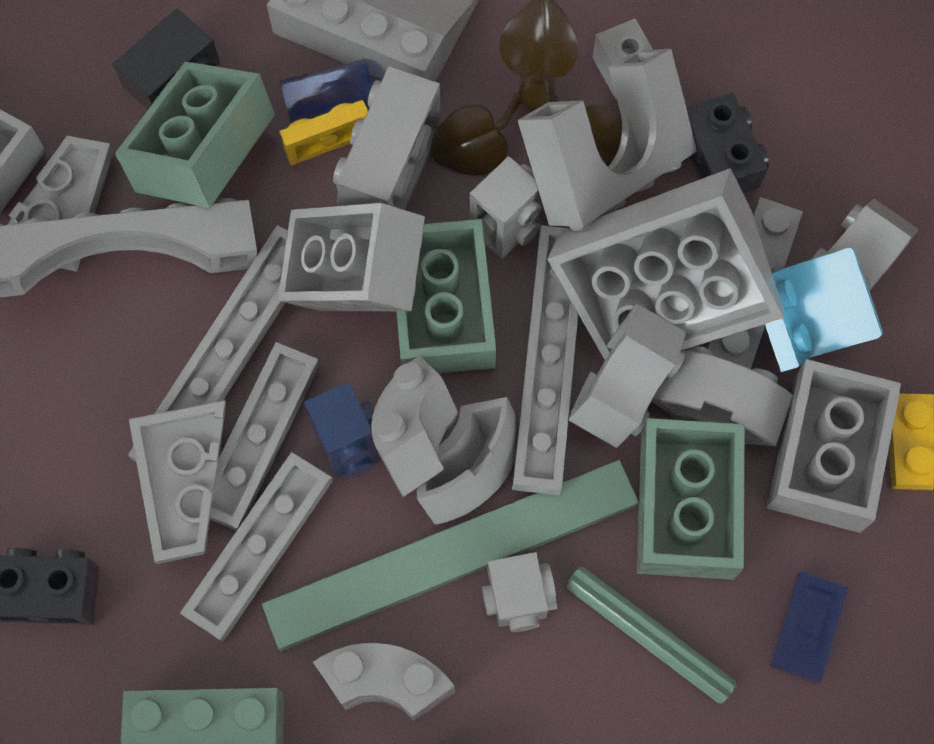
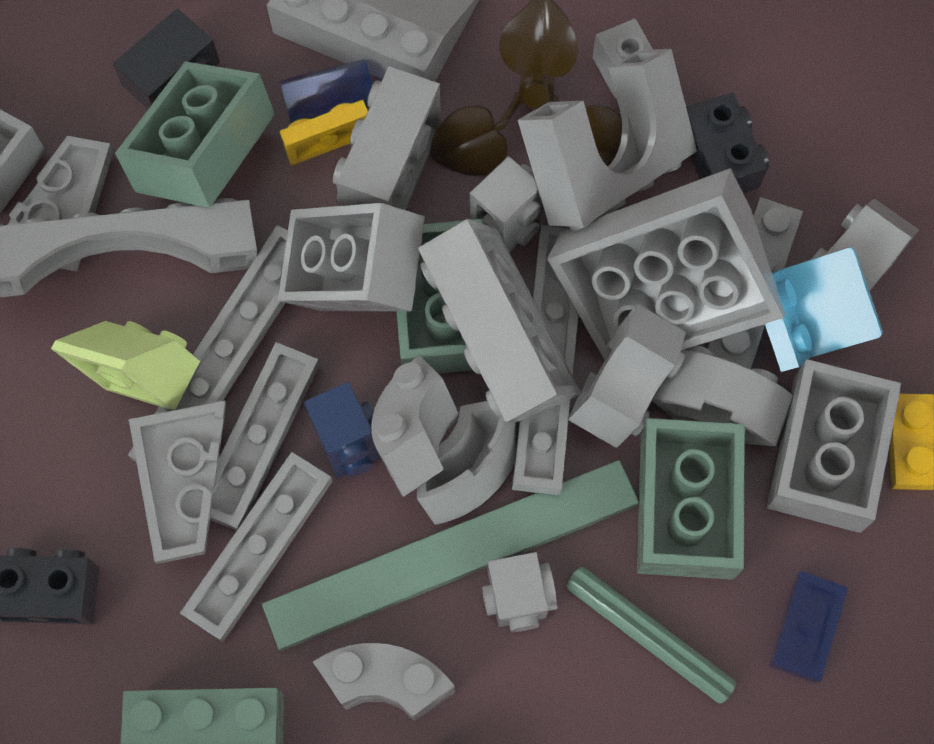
(131, 361): none -> yellowish green slope
(497, 321): none -> light grey slope

